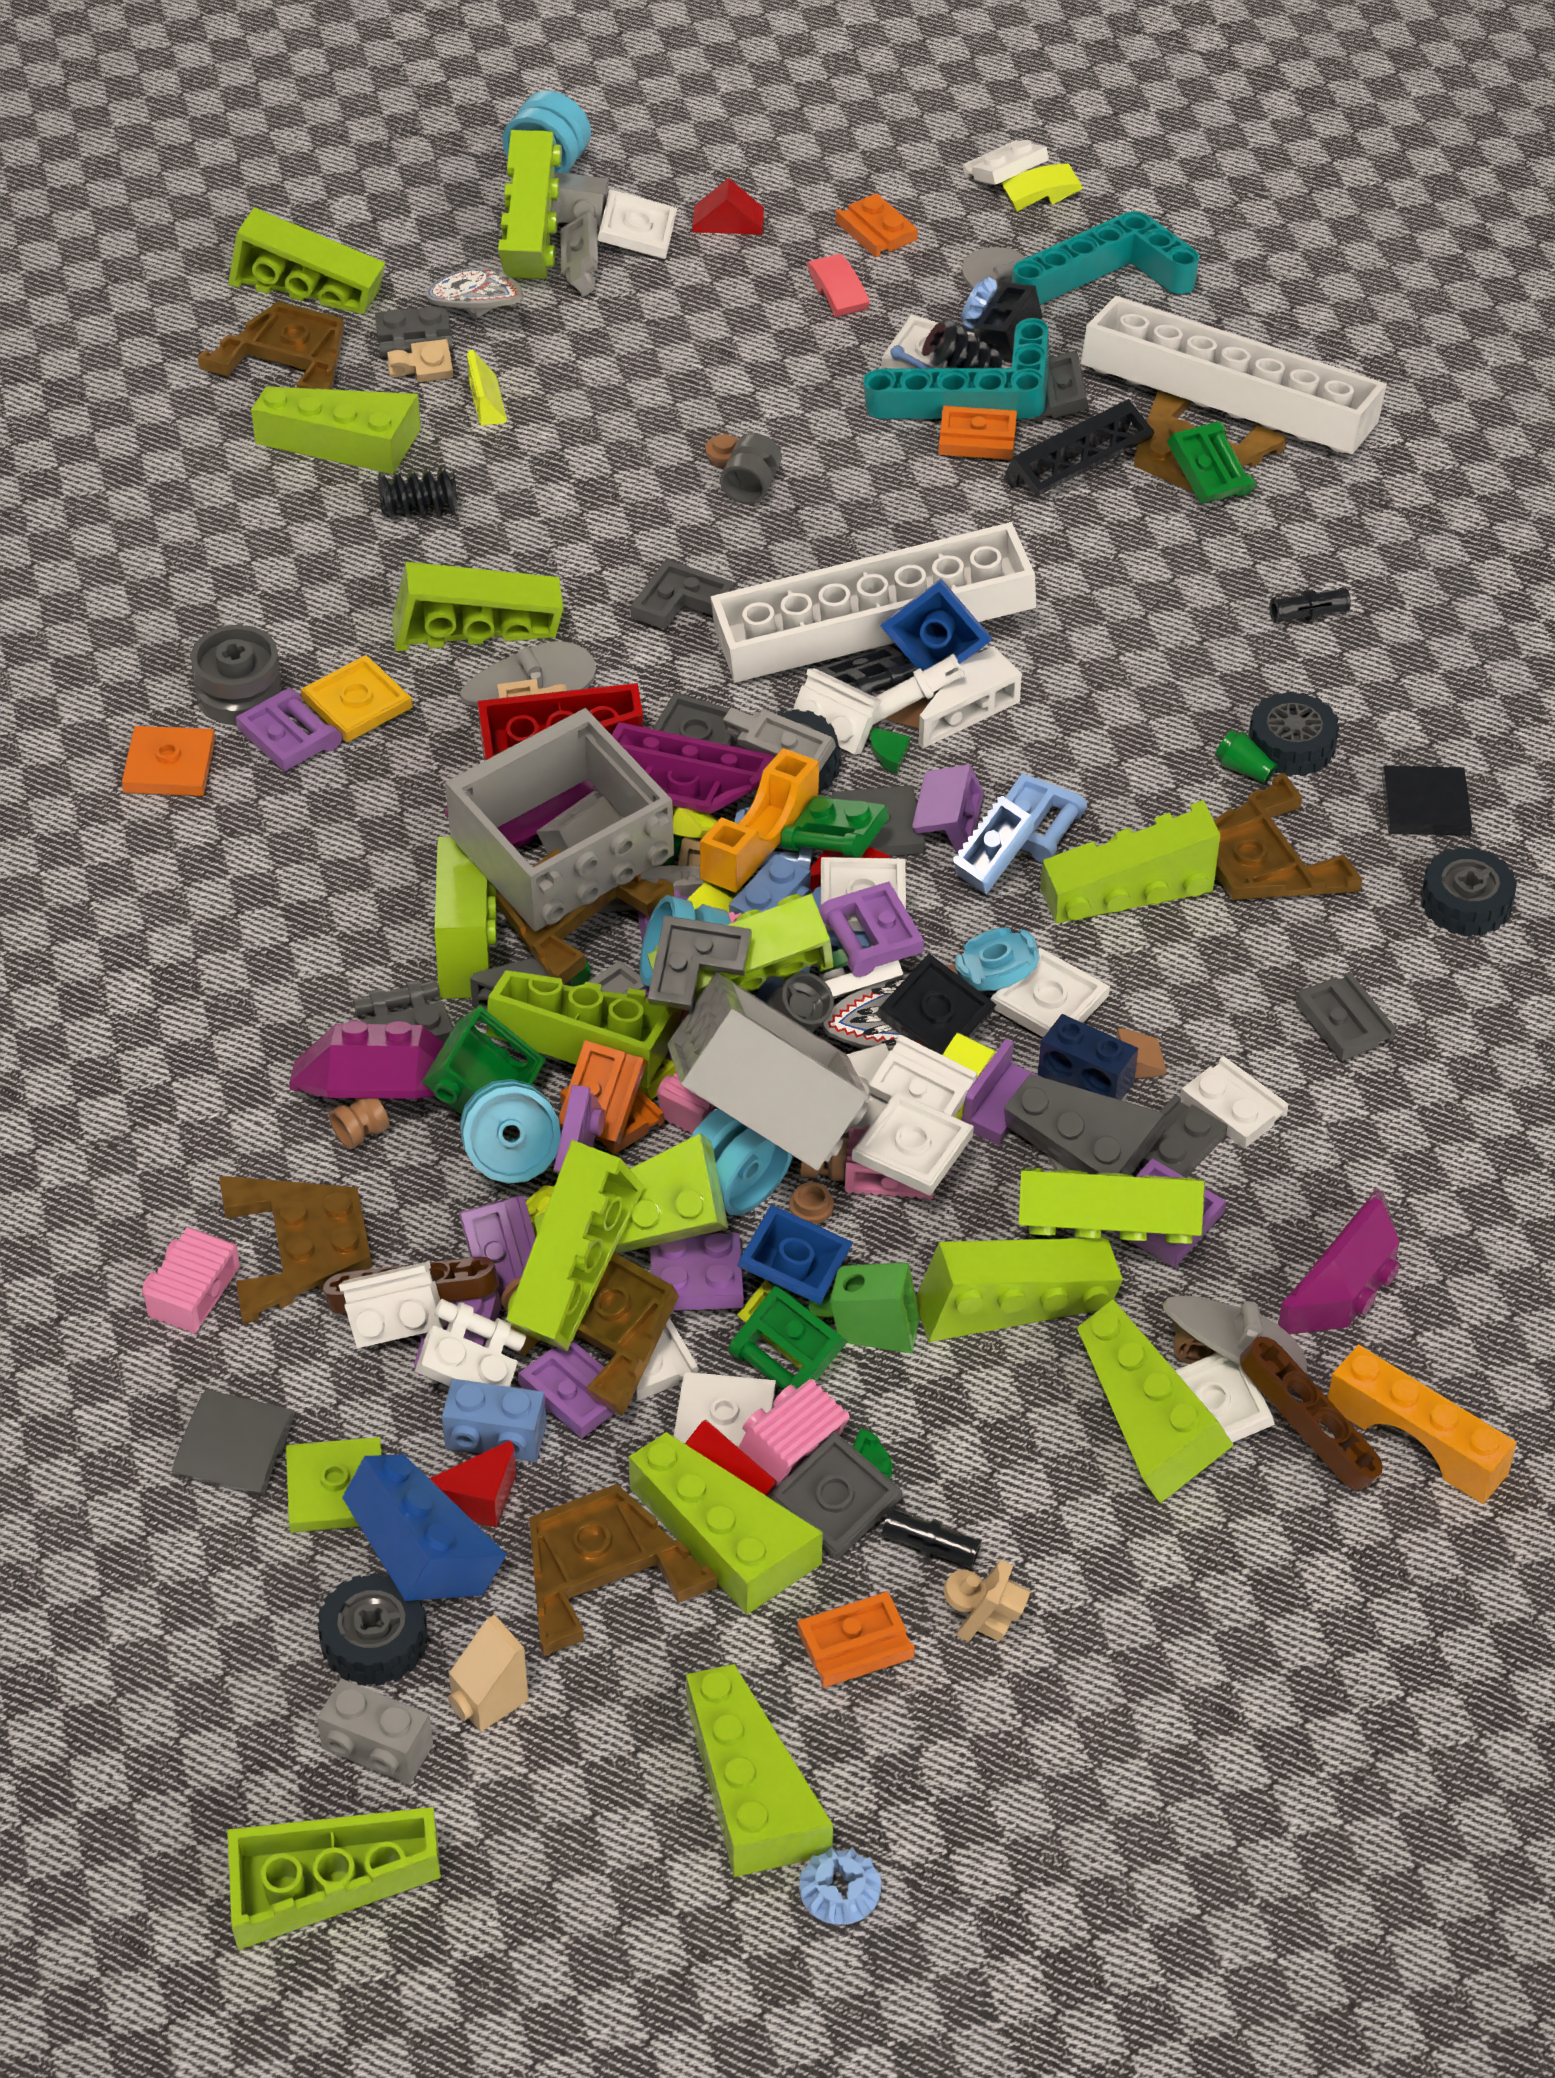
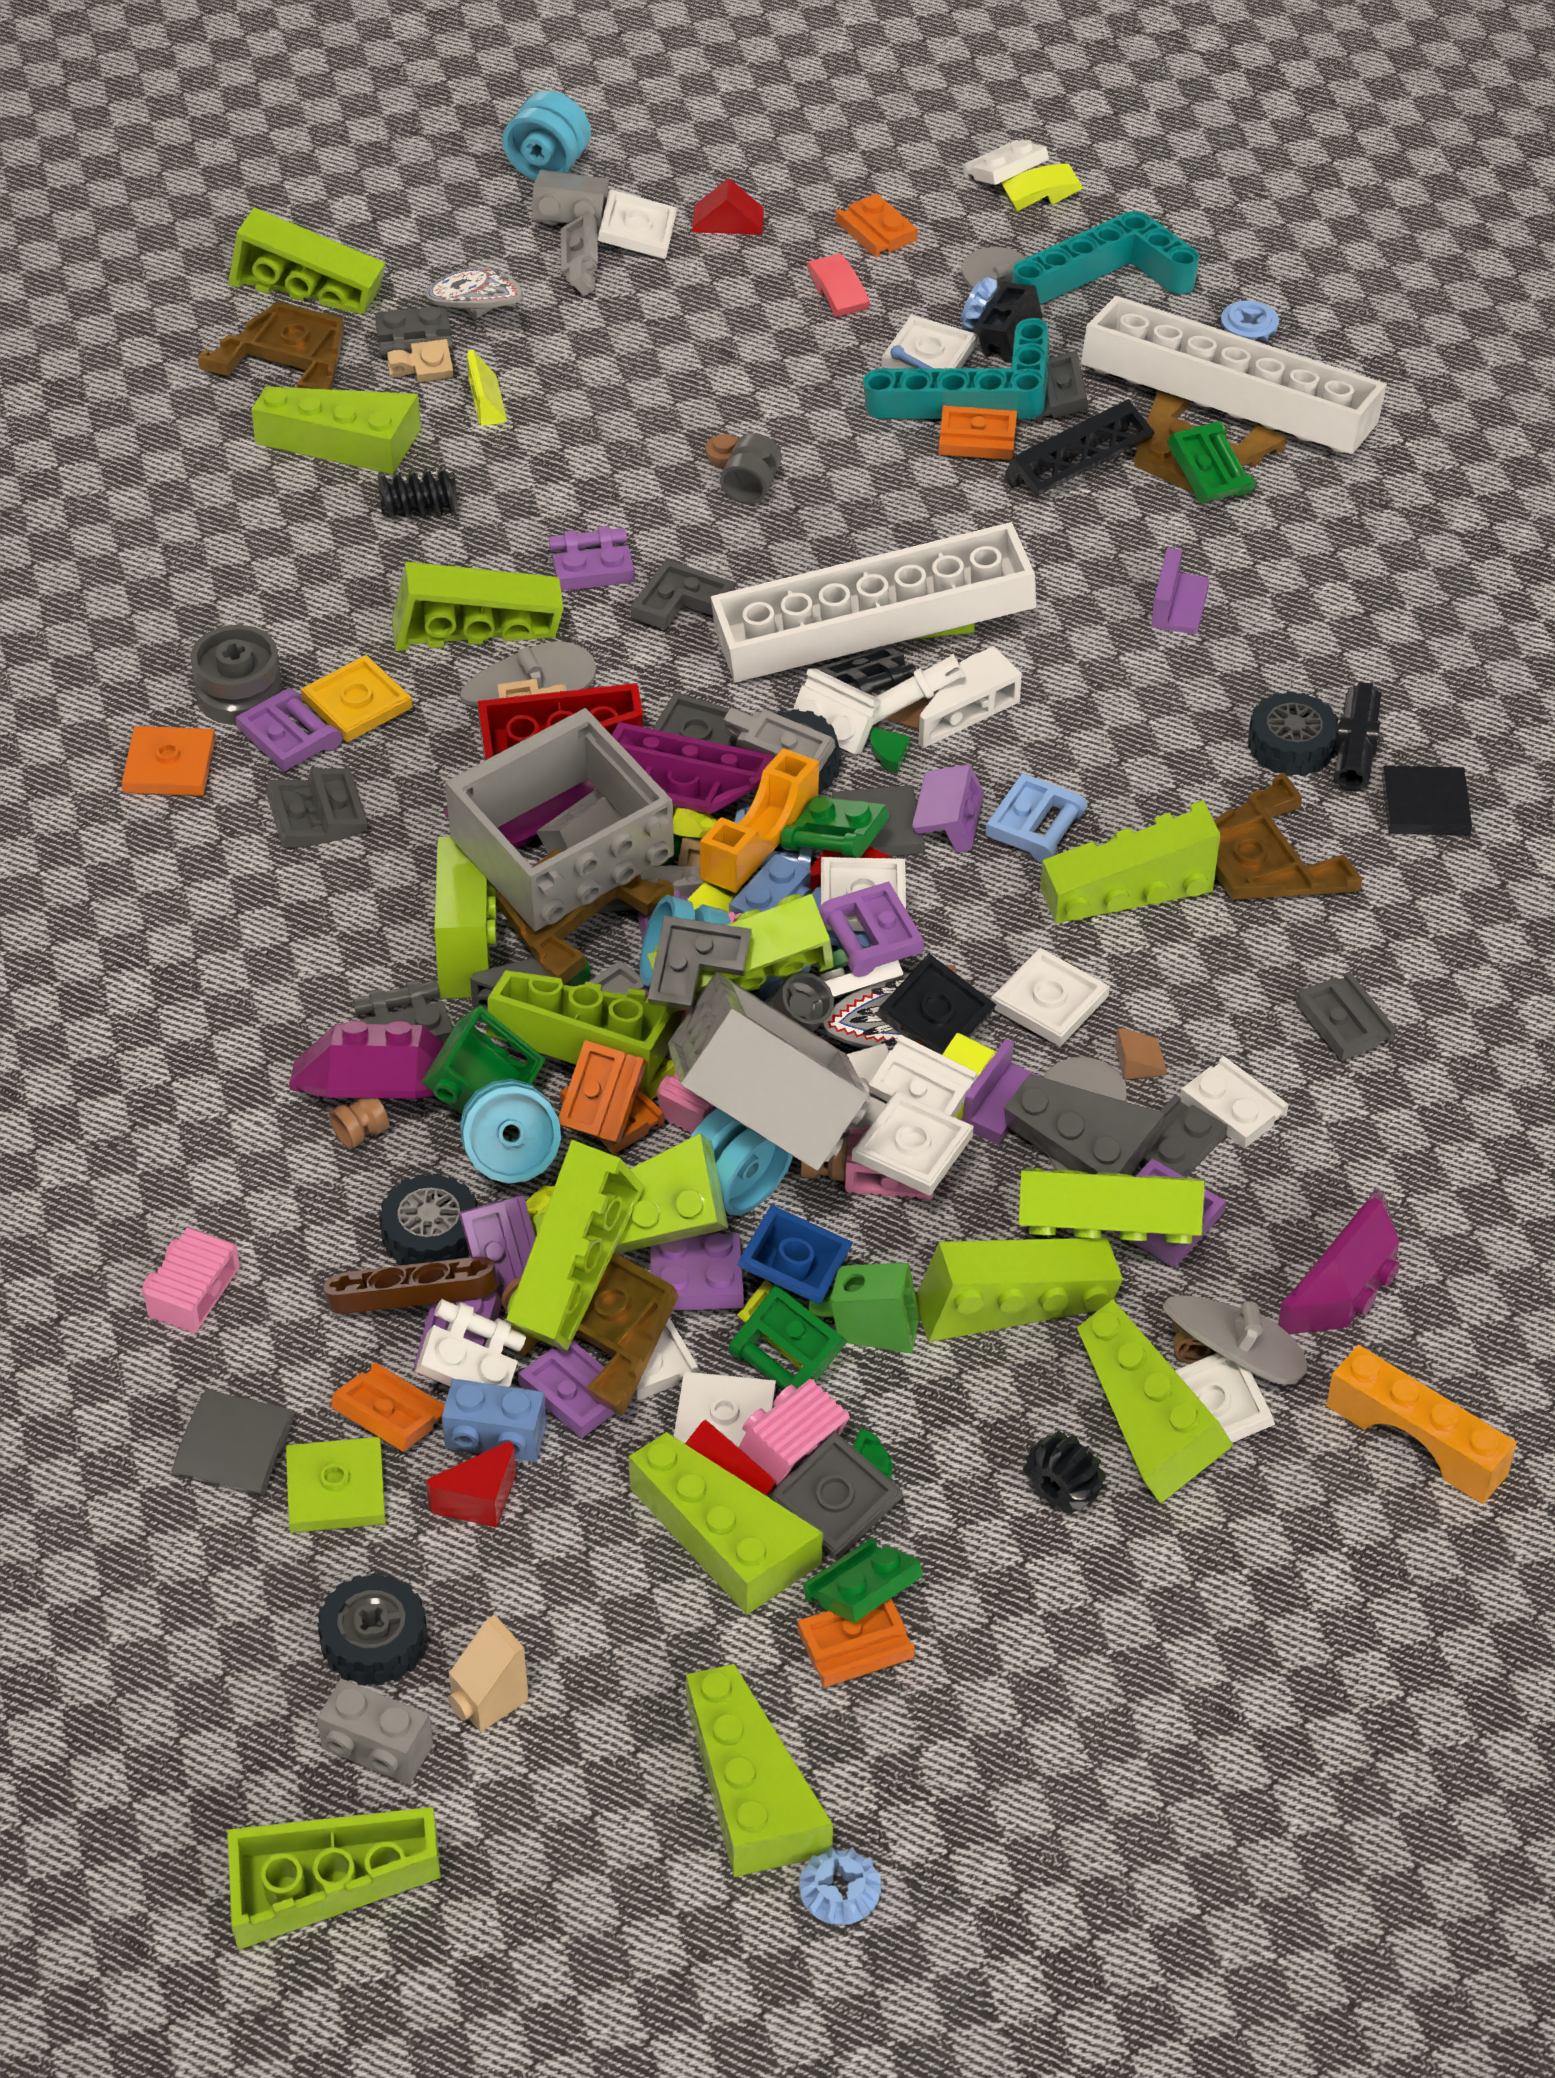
(316, 808): none -> dark grey slope
(316, 1232): pearl gold wing -> none
(388, 1407): none -> orange plate
(391, 1304): white plate -> none
(413, 1208): none -> black wheel
(420, 1531): blue wedge -> none
(529, 198): lime wedge -> none
(582, 1122): medium lavender plate -> none
(594, 566): none -> medium lavender plate
(595, 1544): pearl gold wing -> none
(812, 1202): medium nougat plate -> none
(862, 1580): none -> green plate
(931, 1538): black pin -> none
(935, 628): blue slope -> none
(957, 349): black piece -> none
(990, 1602): tan hips -> none
(993, 845): light blue brick -> none
(998, 959): medium azure tile -> none
(1064, 1472): none -> black gear
(1087, 1058): dark blue brick -> none
(1178, 597): none -> medium lavender panel
(1244, 756): green cone -> none
(1251, 312): none -> light blue gear
(1310, 605): black pin -> none
(1357, 736): none -> black piece
(1358, 1462): reddish brown beam -> none
(1468, 891): black wheel -> none

